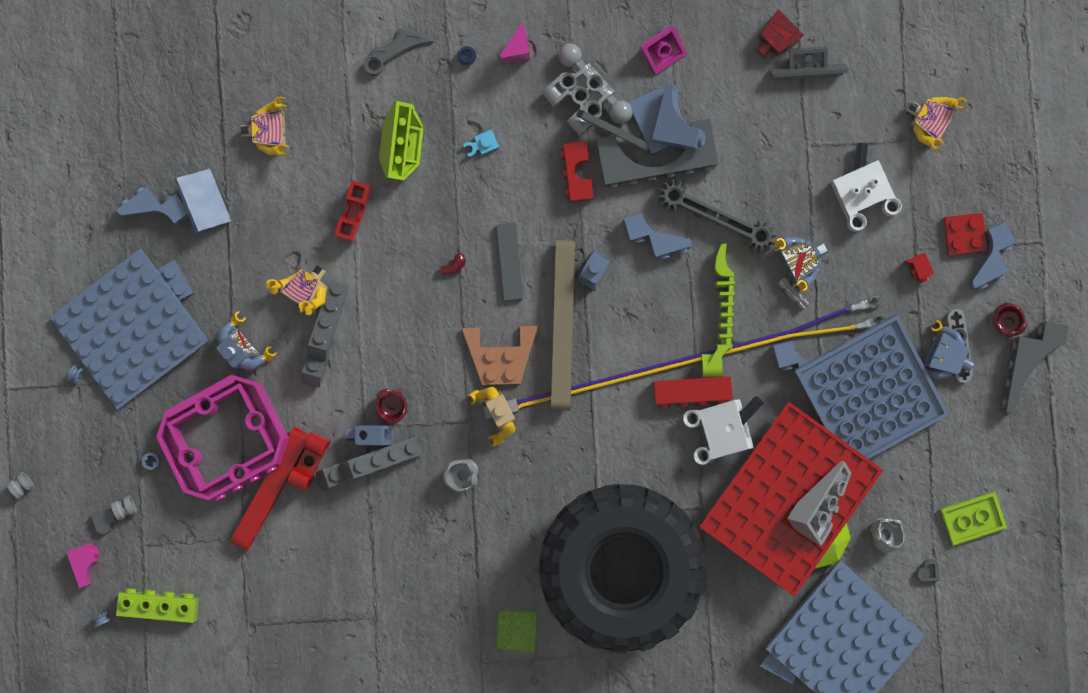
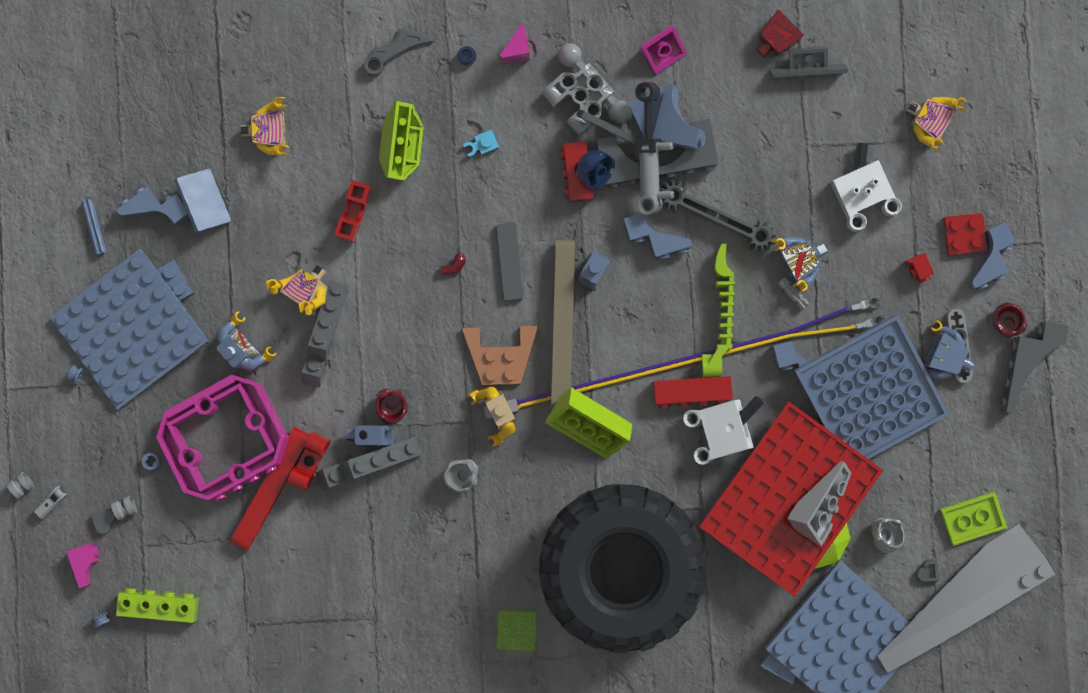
(48, 504): none -> light grey bar
(93, 226): none -> sand blue axle
(589, 423): none -> lime slope
(595, 168): none -> dark blue cylinder
(649, 155): none -> light grey piece
(990, 580): none -> light grey wedge

